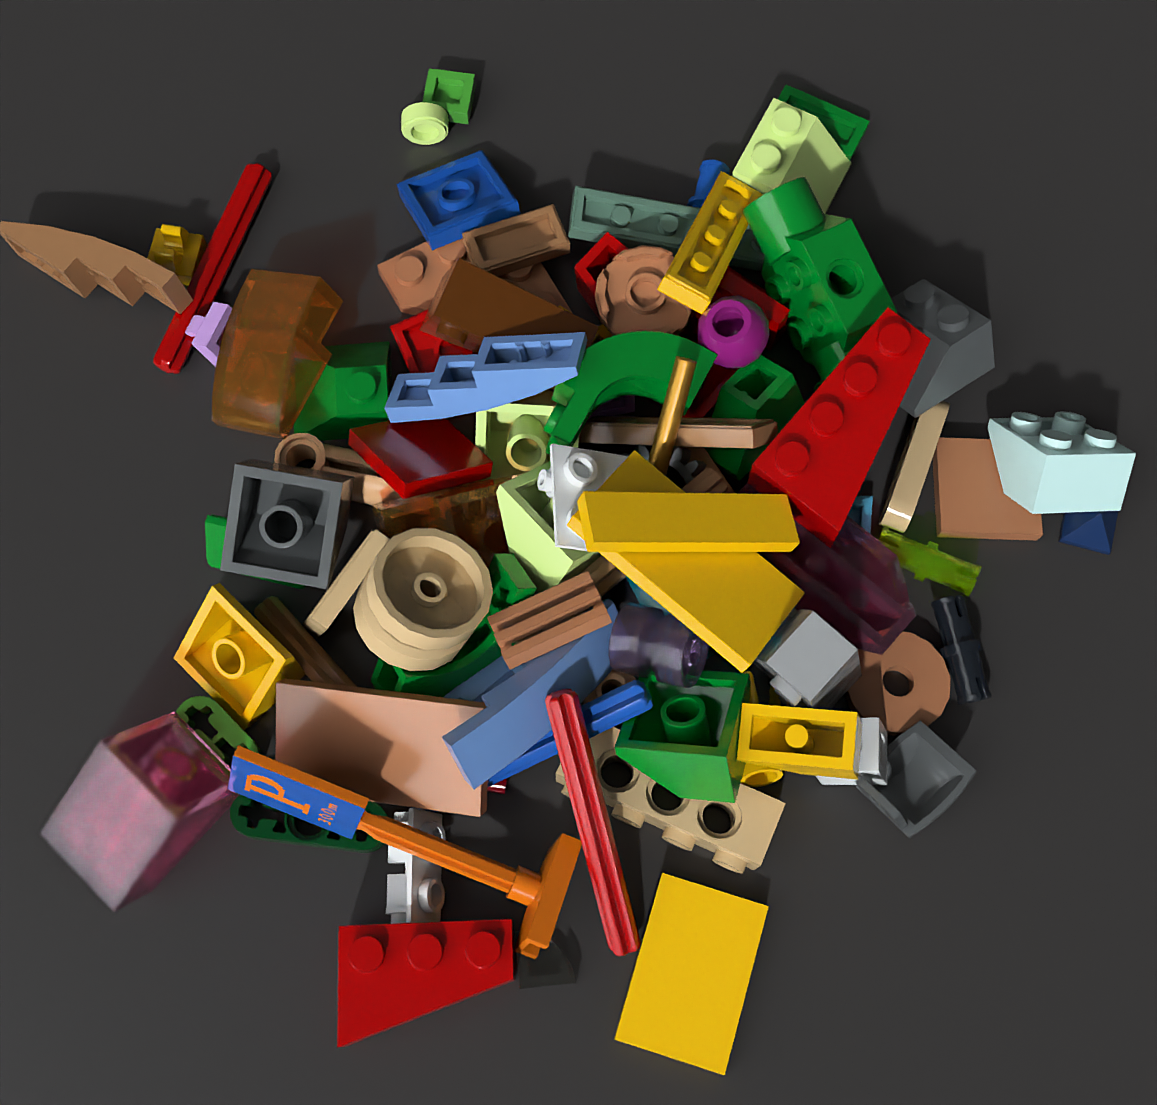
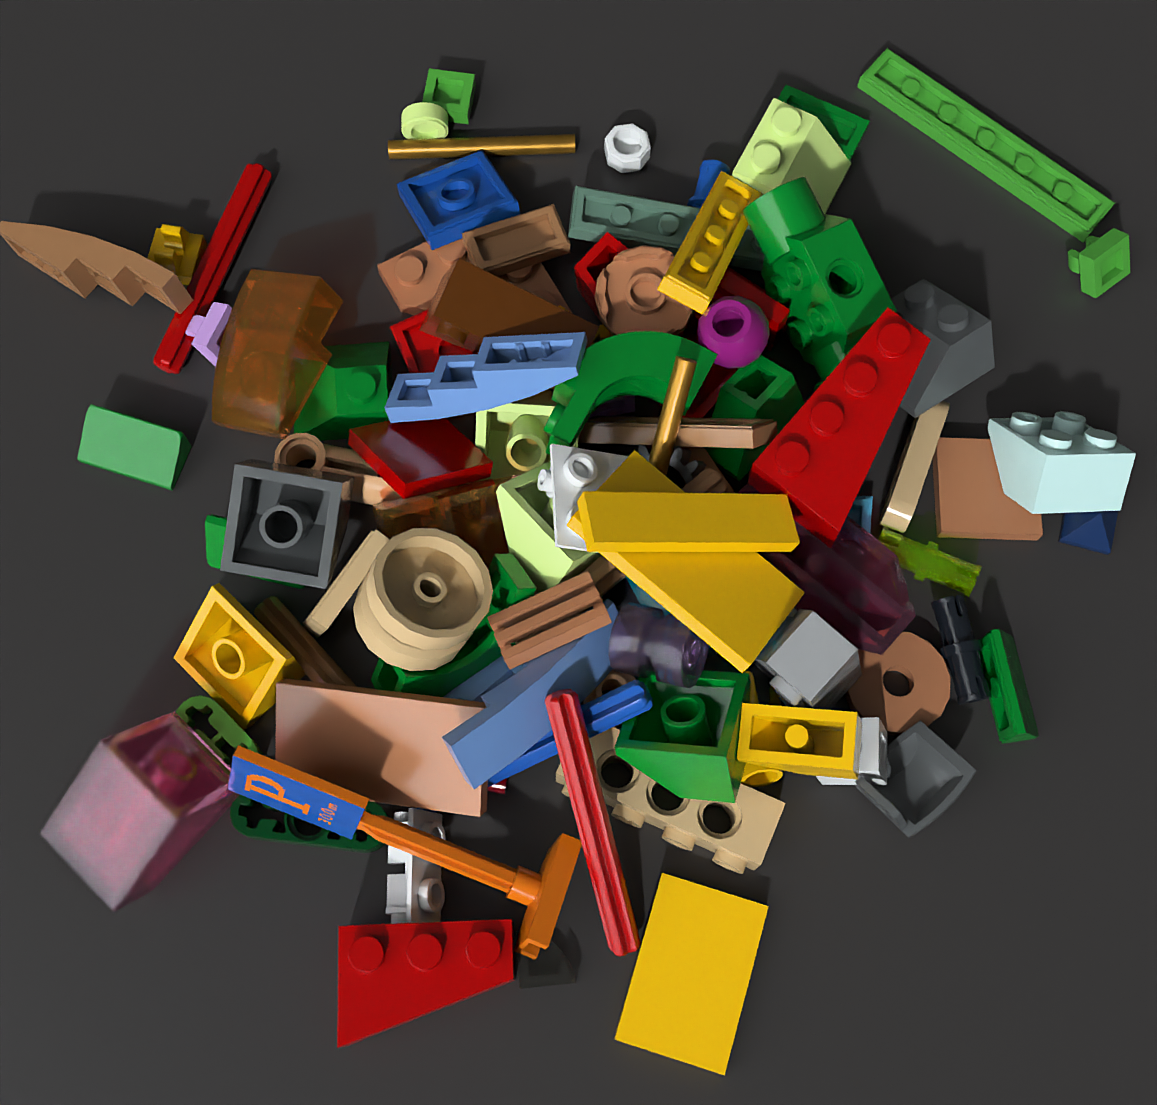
(133, 447): none -> slope
(490, 145): none -> pearl gold bar
(627, 148): none -> white tile
(985, 145): none -> bright green tile
(1008, 688): none -> green slope
(1101, 262): none -> bright green tile

